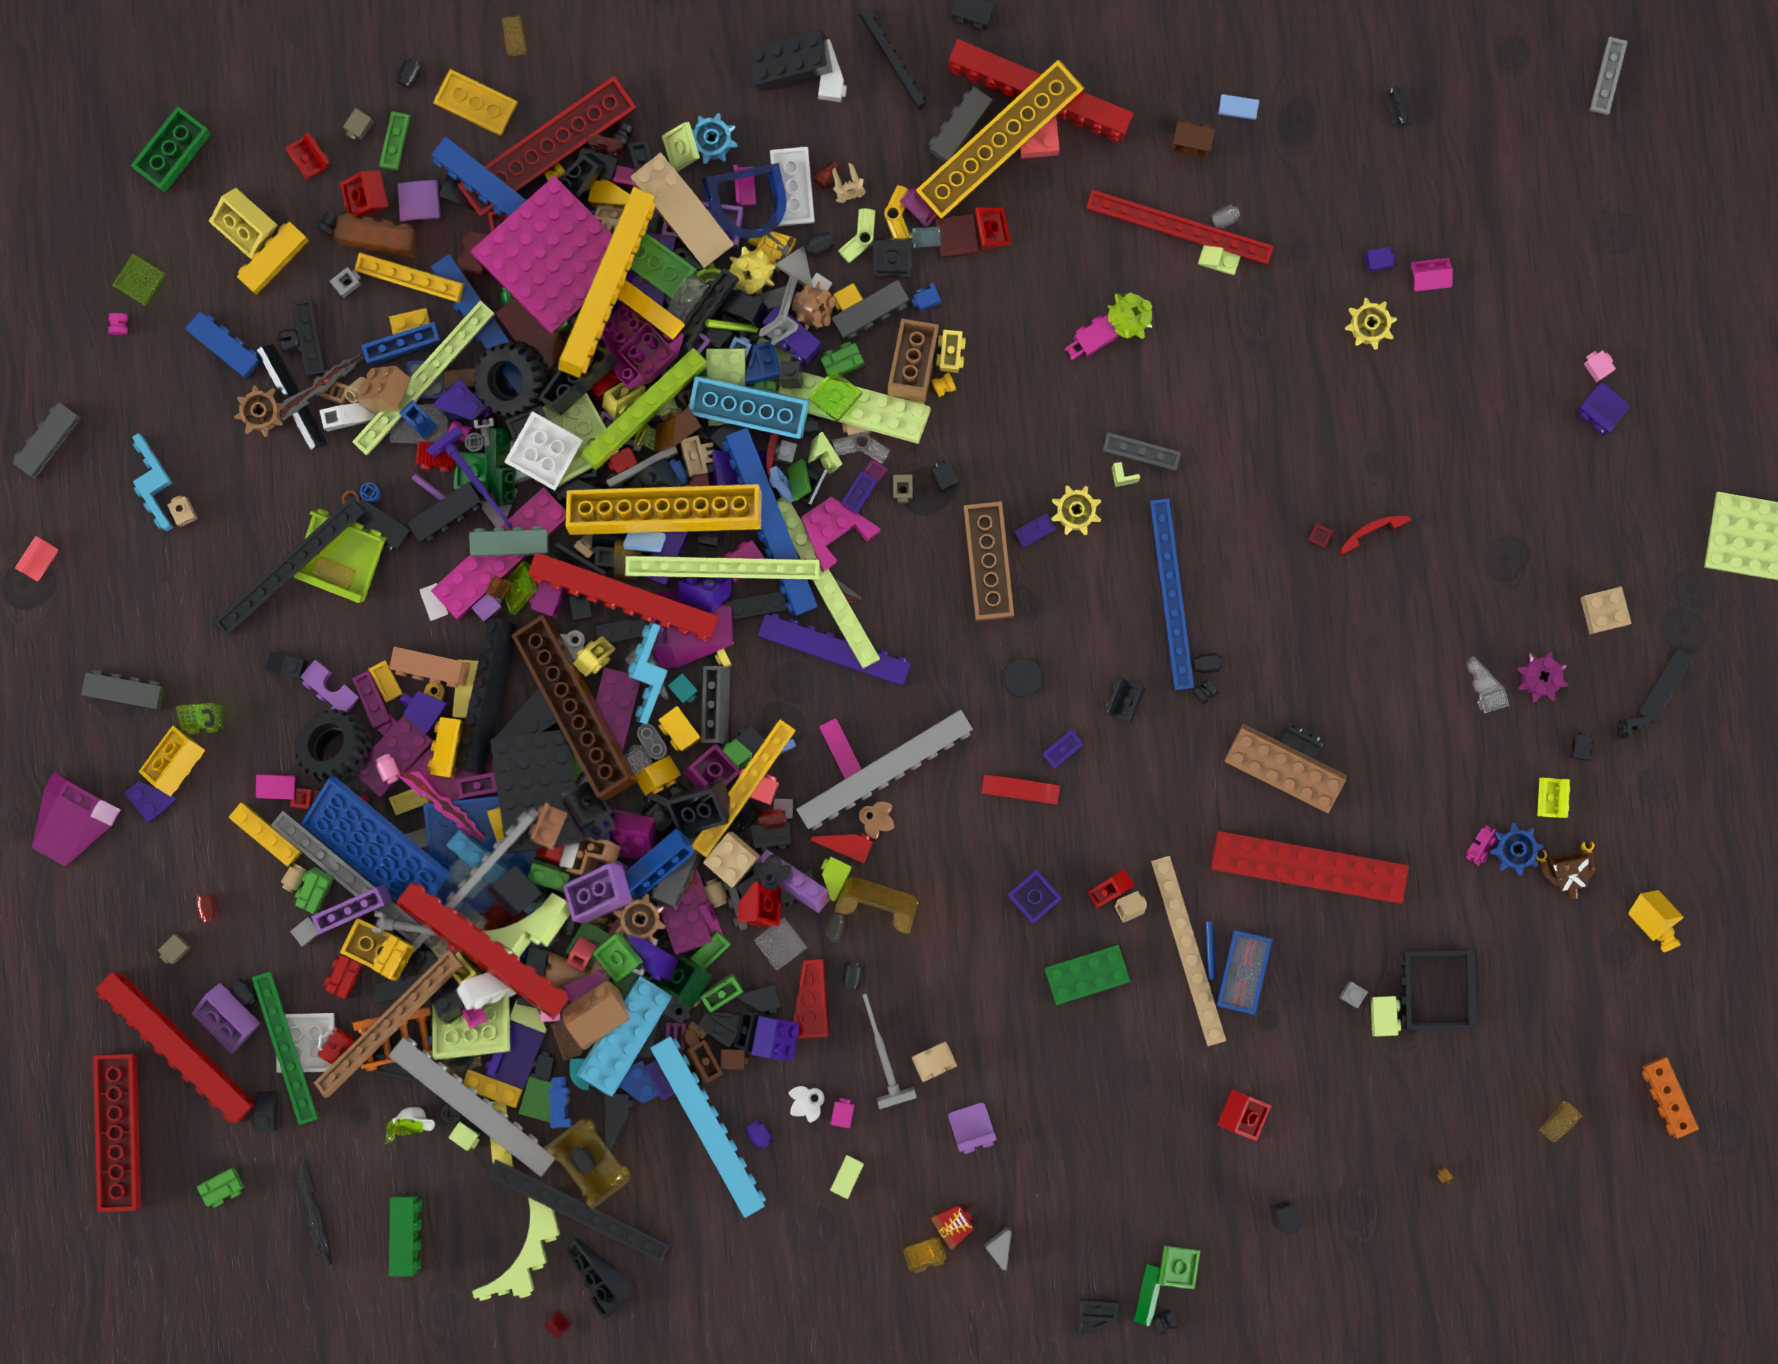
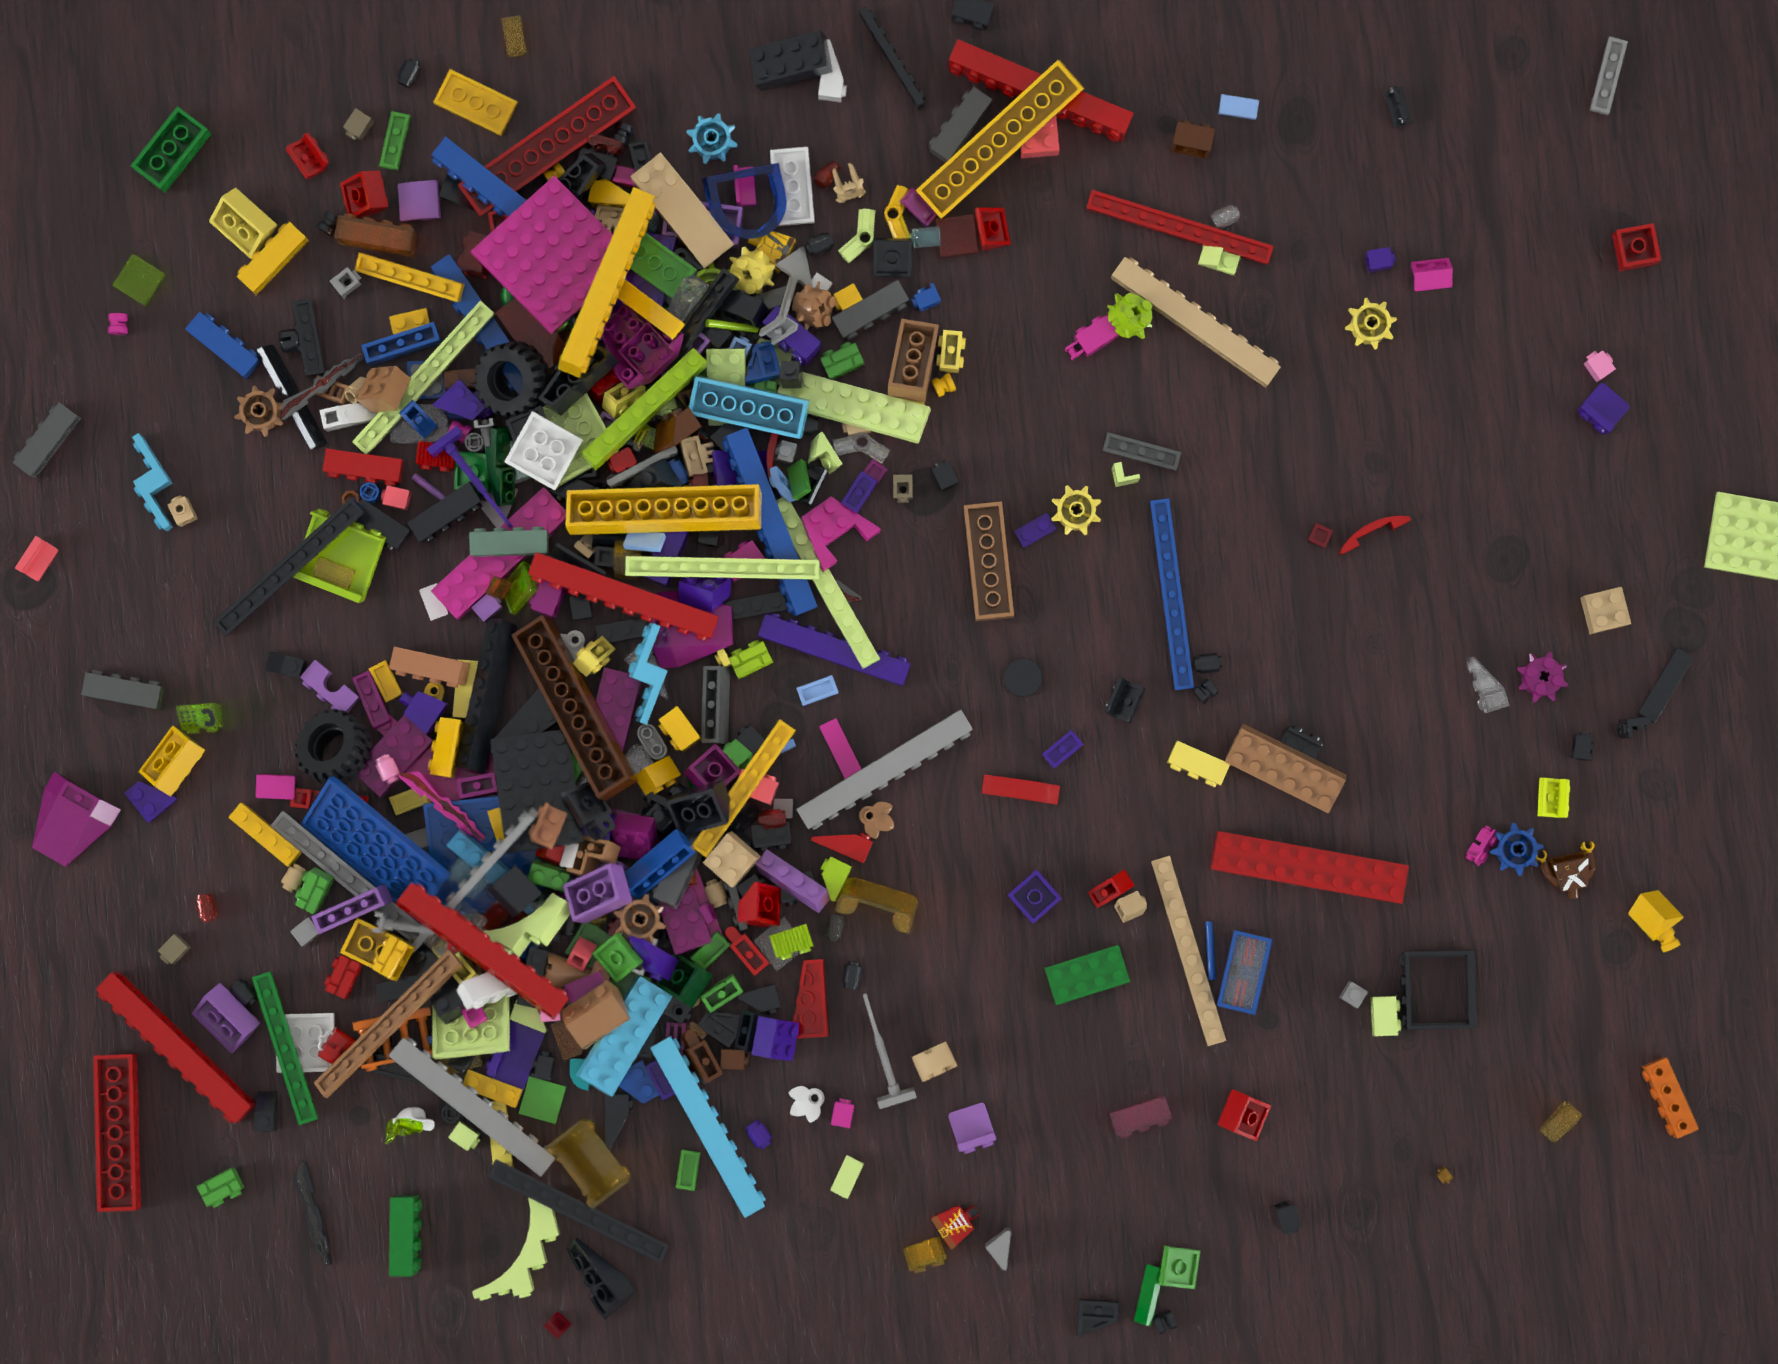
(363, 466): none -> red brick
(396, 498): none -> coral brick
(558, 1103): blue hips -> none
(582, 1160): black brick -> none
(681, 146): yellowish green tile -> none
(683, 689): teal brick -> none
(688, 1170): none -> bright green tile
(746, 951): none -> red brick
(750, 659): none -> lime brick
(771, 869): black plate -> none
(791, 941): none -> lime brick
(817, 690): none -> light blue tile
(835, 395): clear neon green tile -> none
(1140, 1116): none -> clear pink brick
(1196, 322): none -> tan brick
(1198, 764): none -> light yellow brick
(1636, 247): none -> red brick

